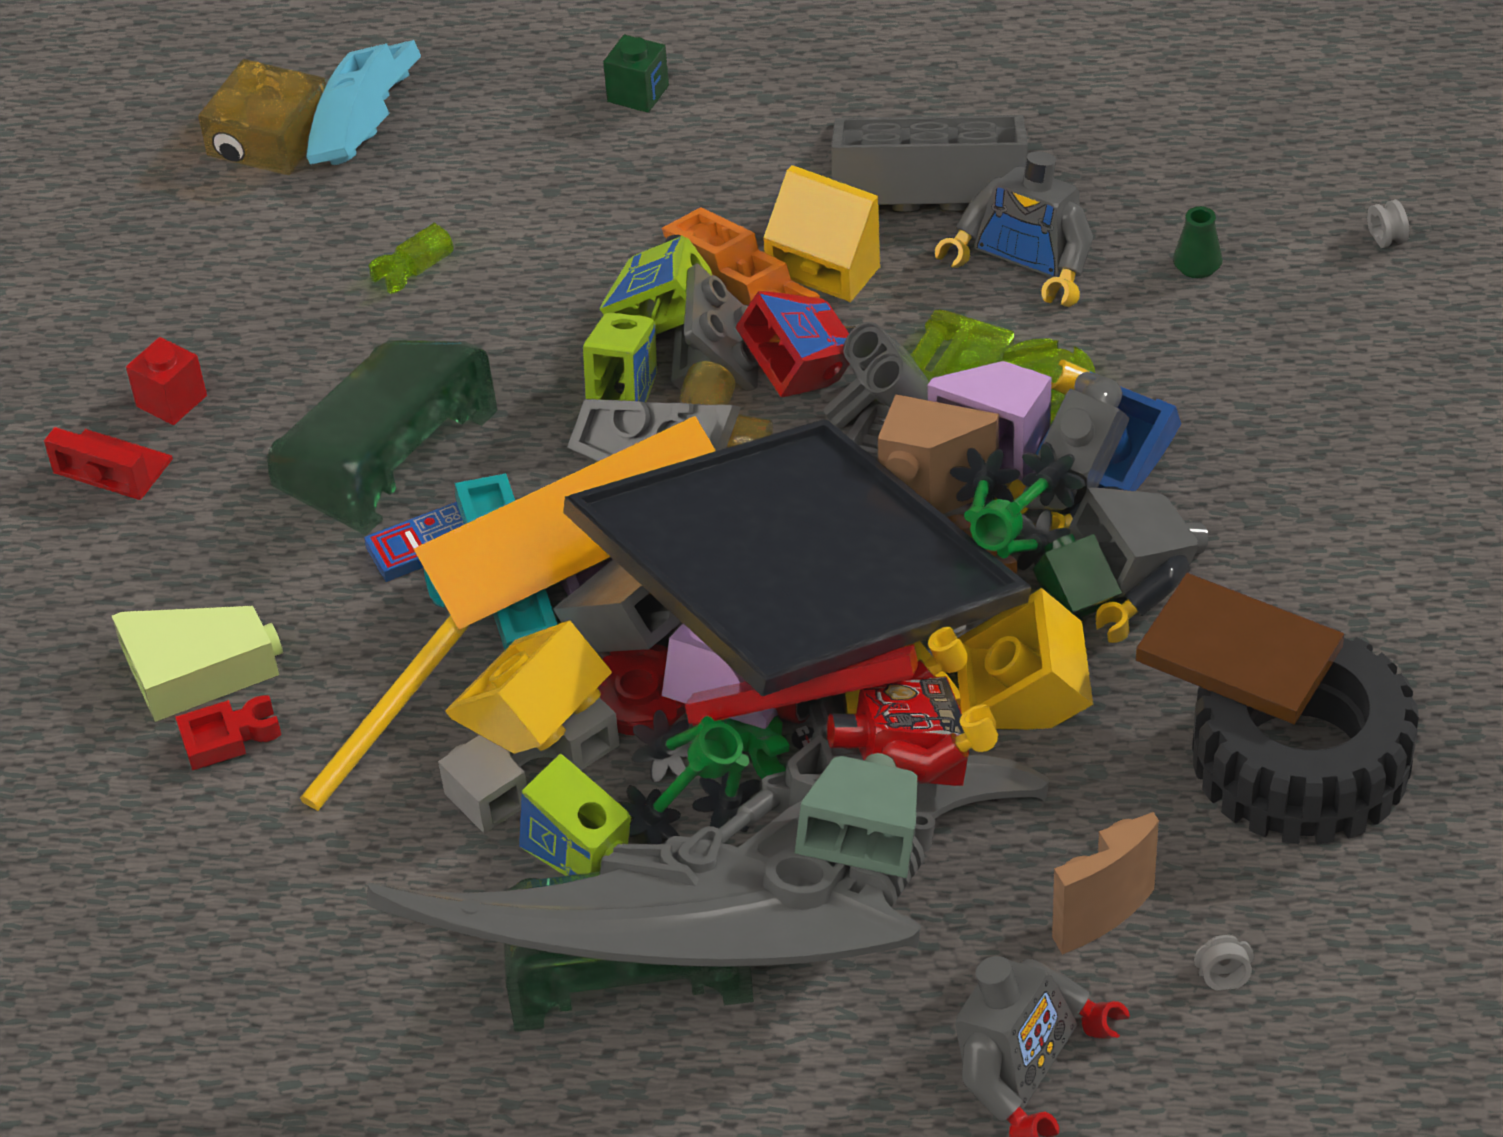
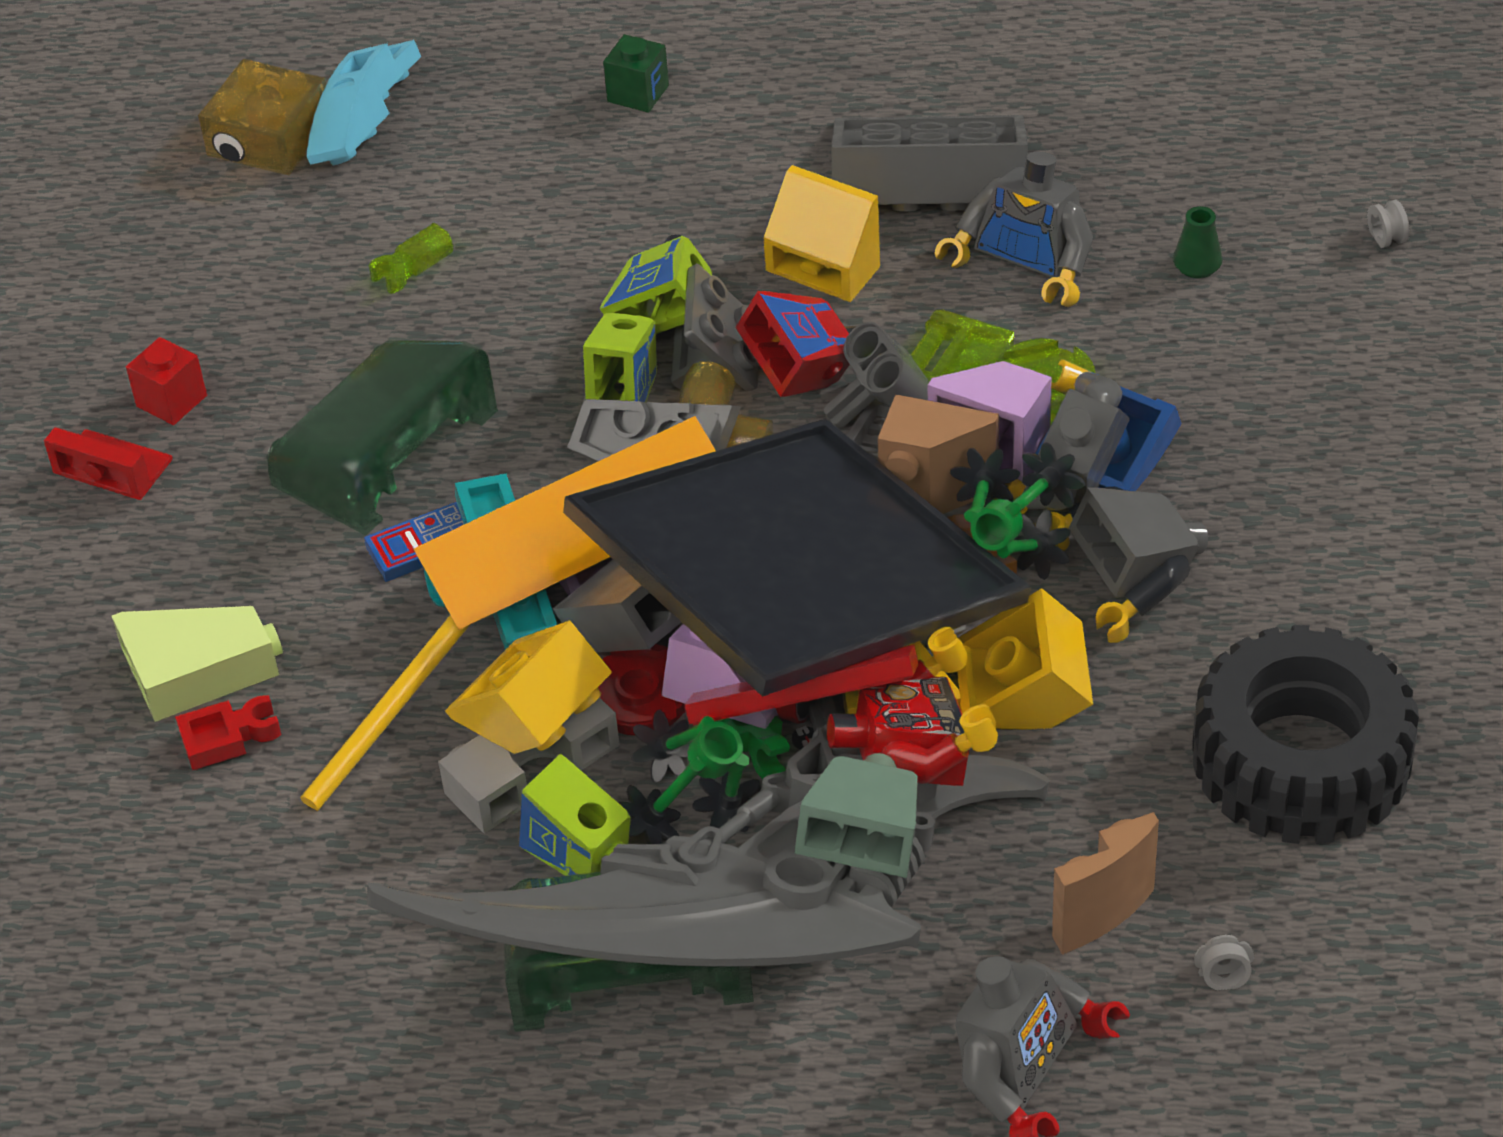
(735, 256): orange slope -> none
(1077, 574): dark green brick -> none
(1240, 648): reddish brown tile -> none

